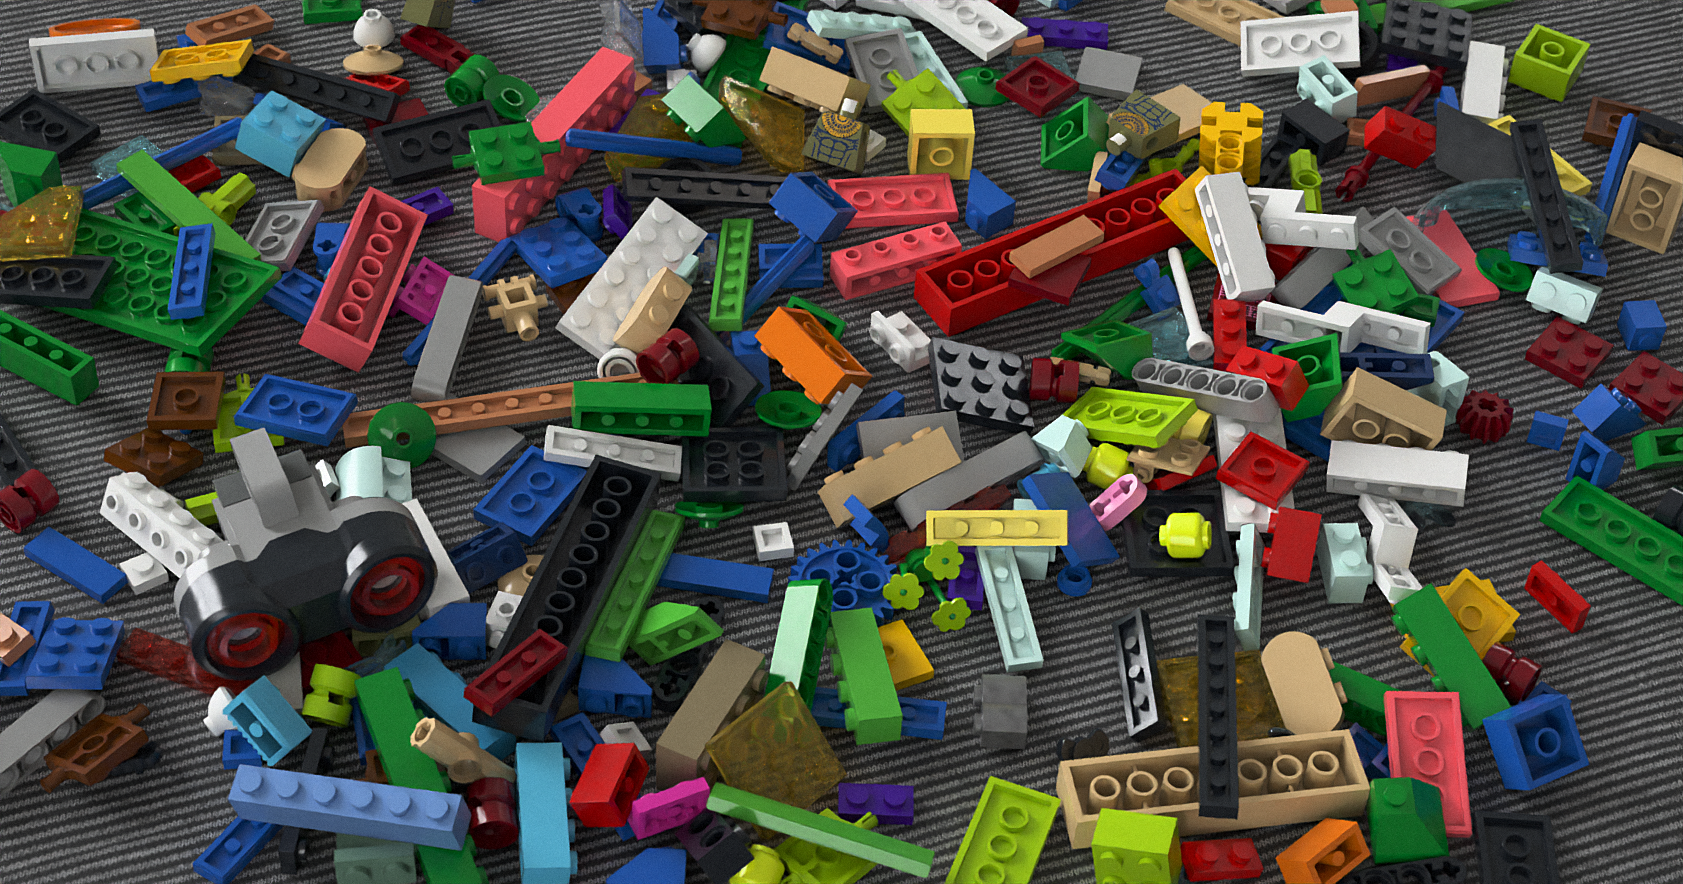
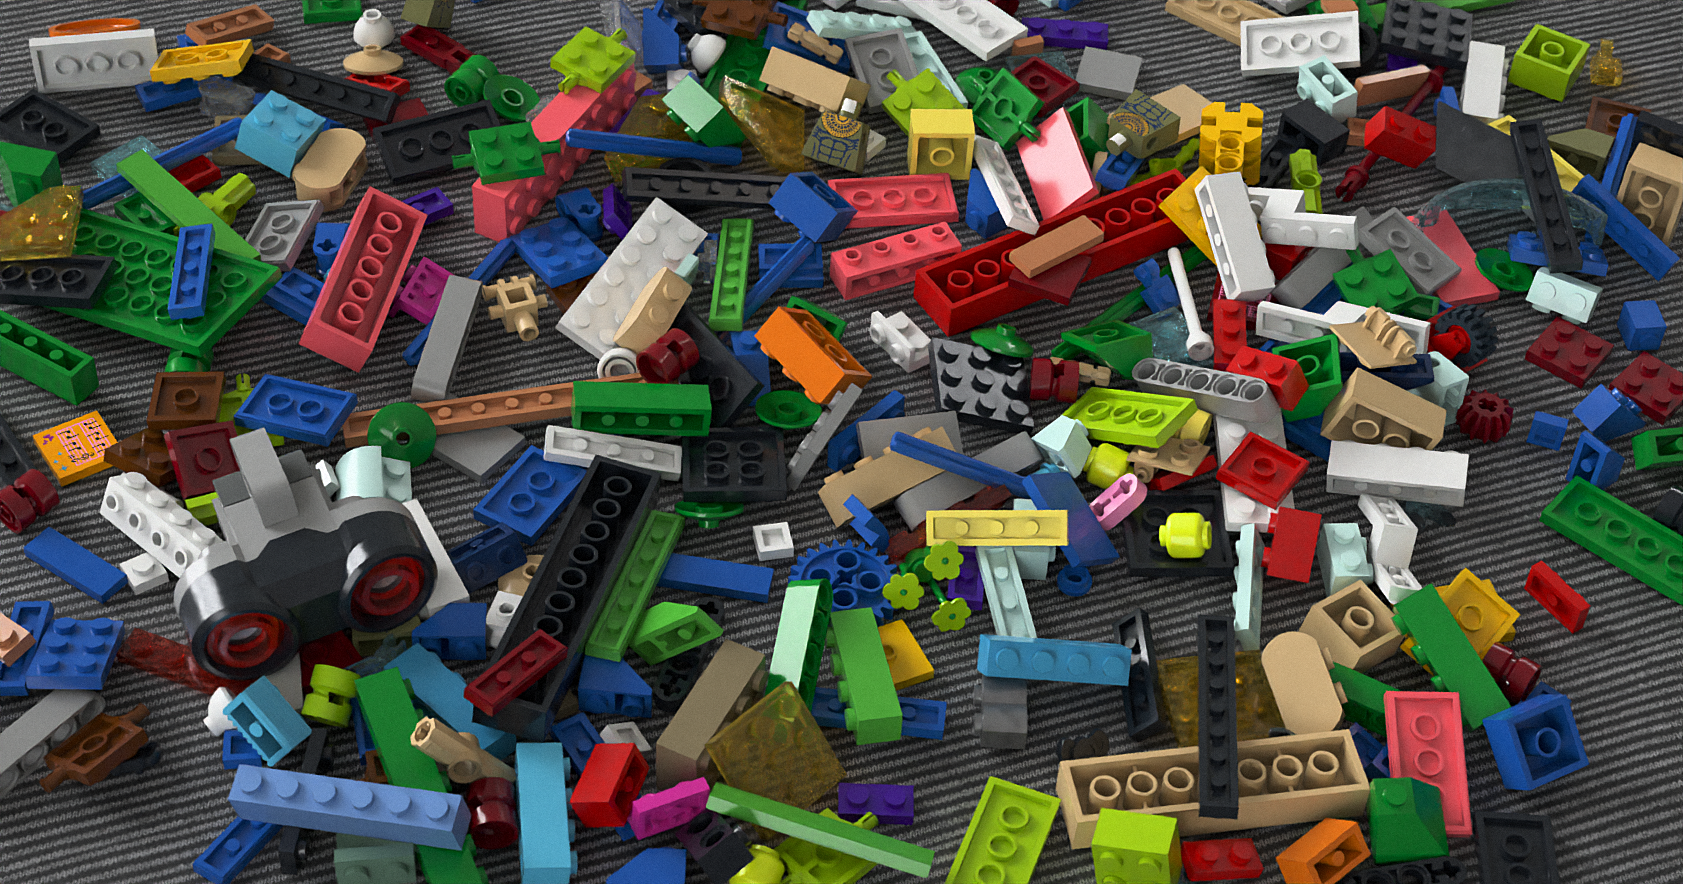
(76, 447): none -> light orange tile
(201, 456): none -> dark red plate
(592, 60): none -> lime plate
(957, 463): none -> blue axle
(1002, 340): none -> green dish
(1004, 186): none -> white tile
(1005, 108): none -> green plate
(1054, 659): none -> dark azure brick
(1057, 166): none -> tile
(1353, 627): none -> tan brick
(1377, 340): none -> tan hinge
(1462, 336): none -> black plate
(1583, 150): none -> olive slope
(1604, 68): none -> clear yellow plate
(1628, 230): none -> blue plate

